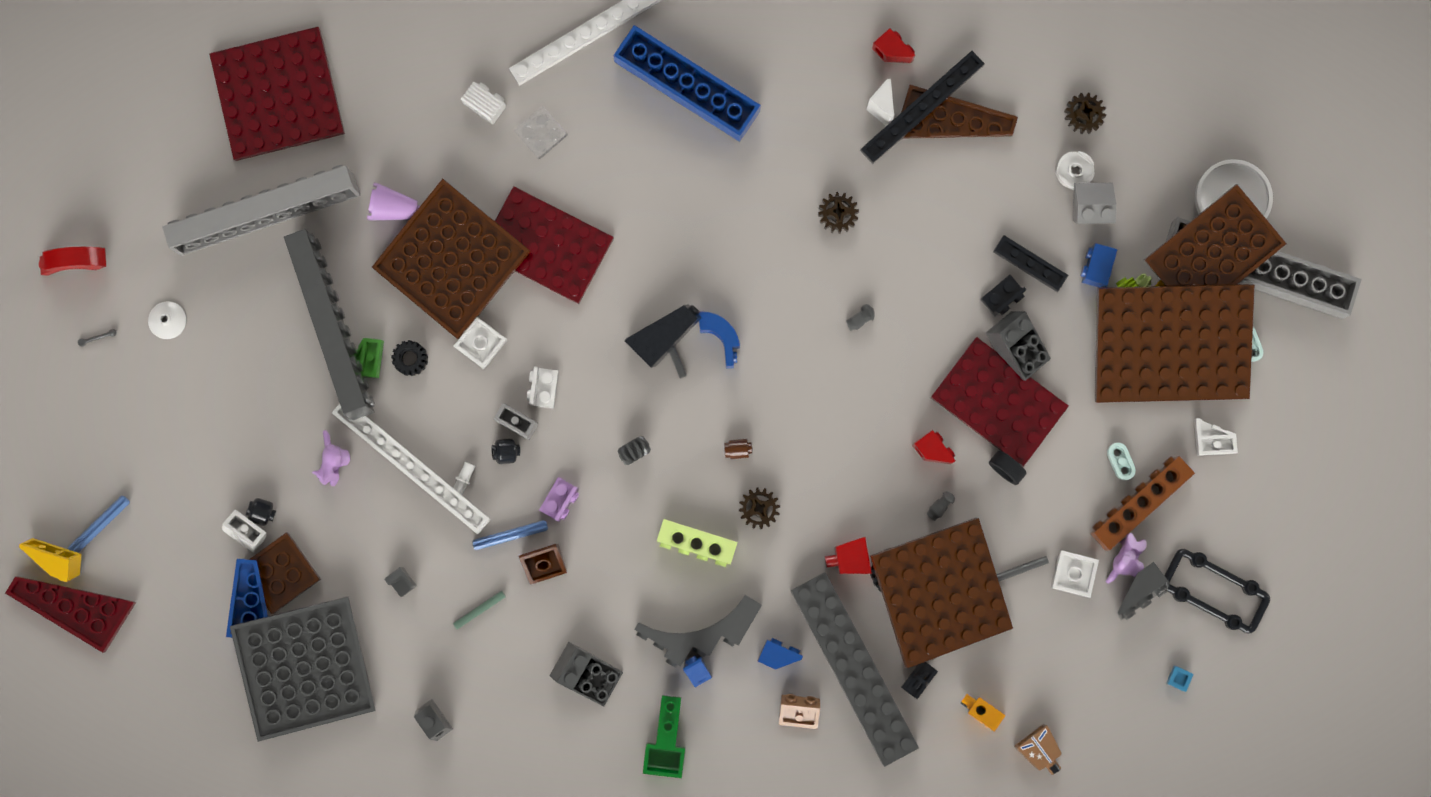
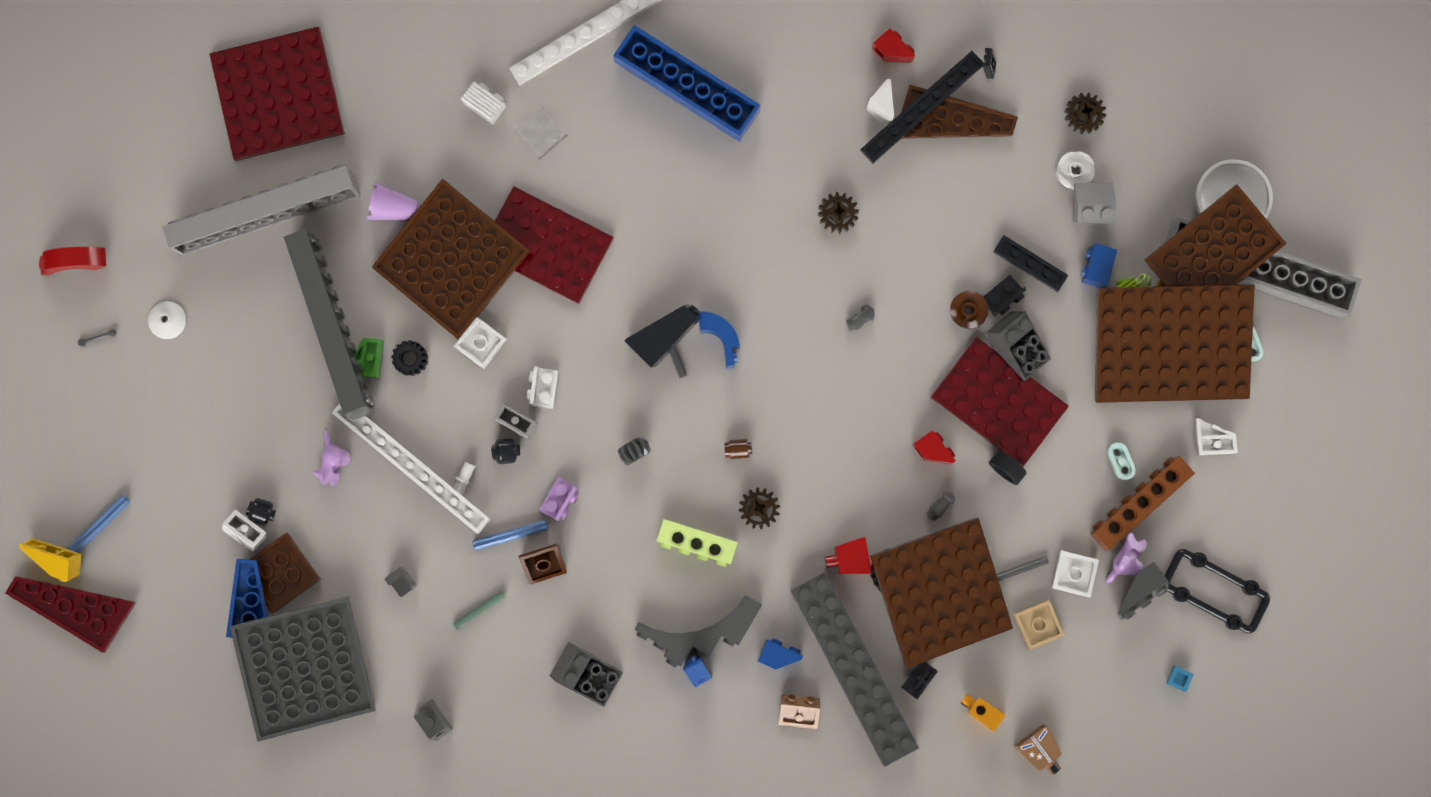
(664, 756): green plate -> none
(978, 308): none -> reddish brown dish
(990, 63): none -> black tile
(1038, 624): none -> tan plate

